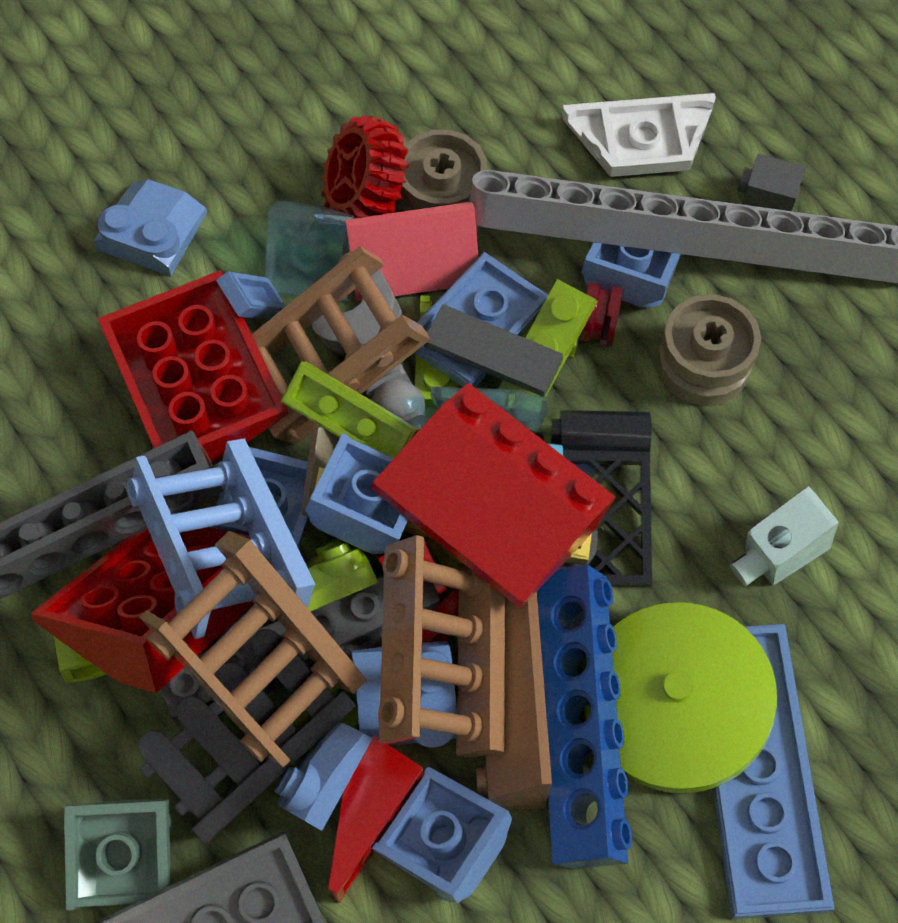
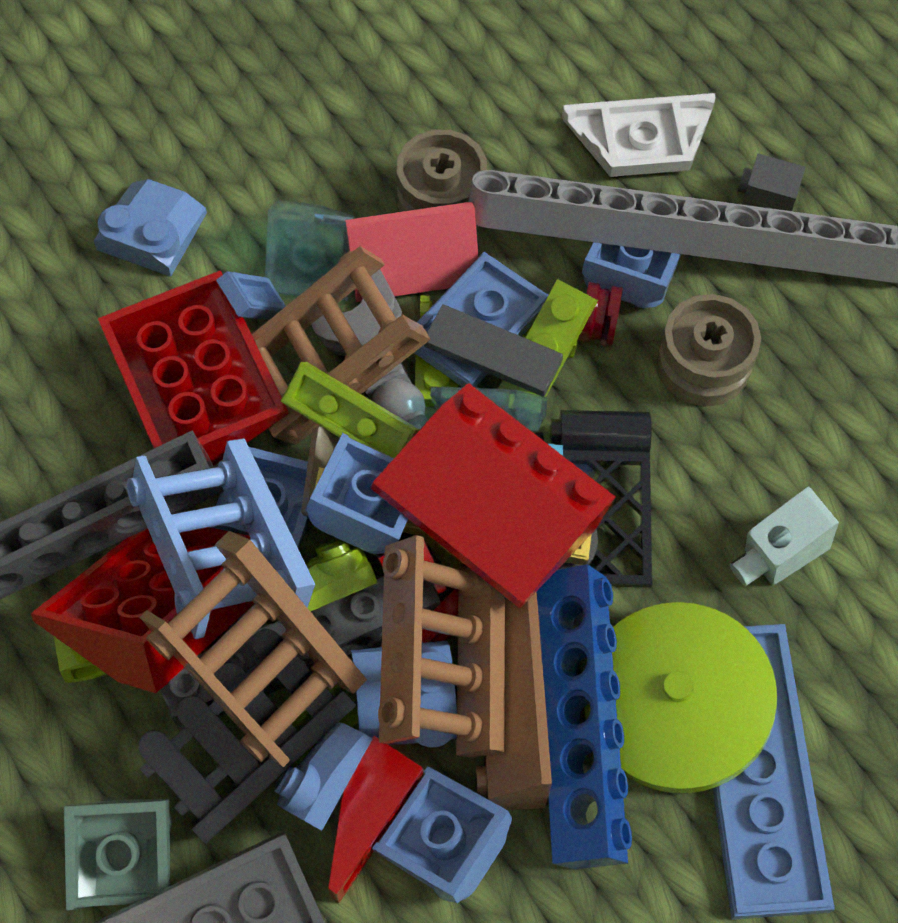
(365, 168): red gear -> none

